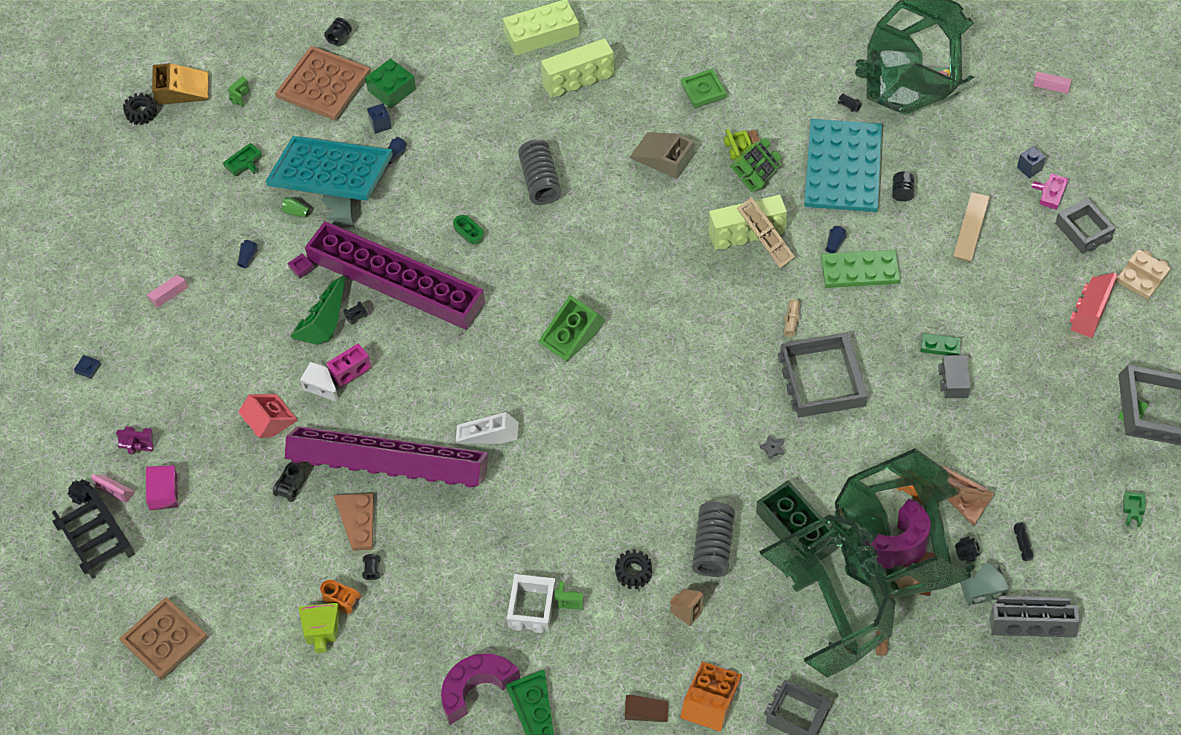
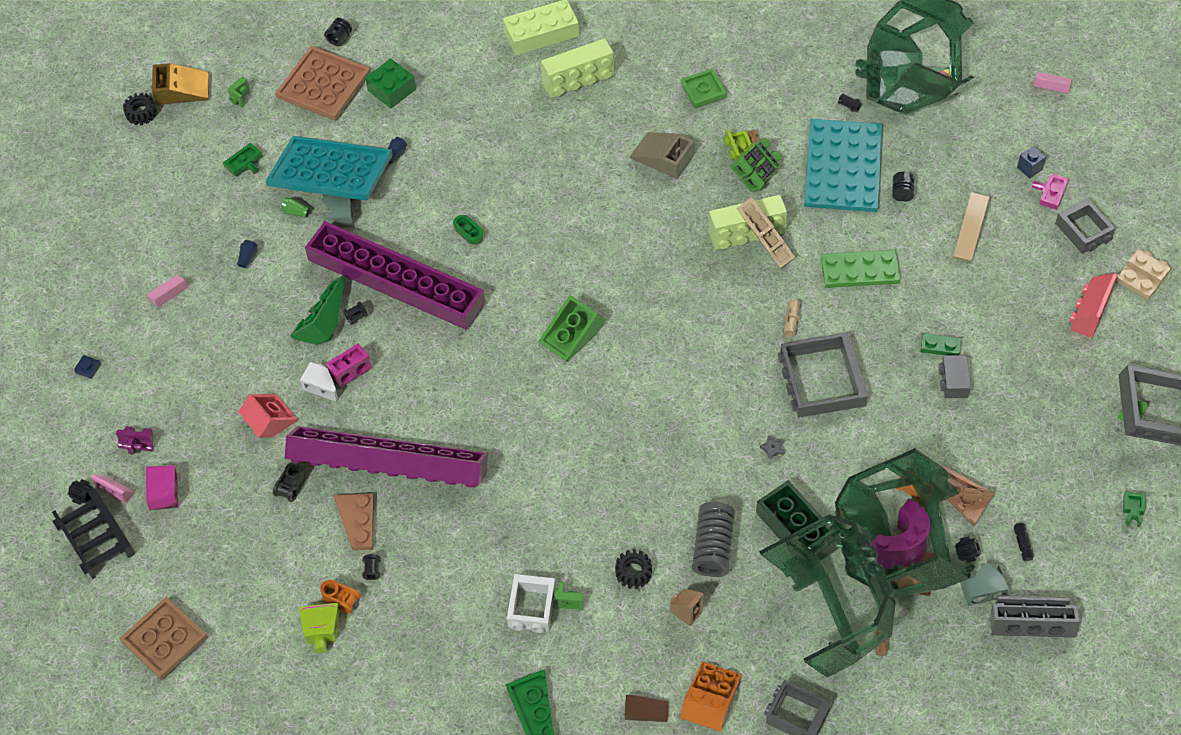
(300, 265): magenta plate -> none
(379, 118): dark blue brick -> none
(472, 672): magenta brick -> none
(488, 430): white slope -> none
(539, 172): dark grey piece -> none
(835, 239): dark blue cone -> none

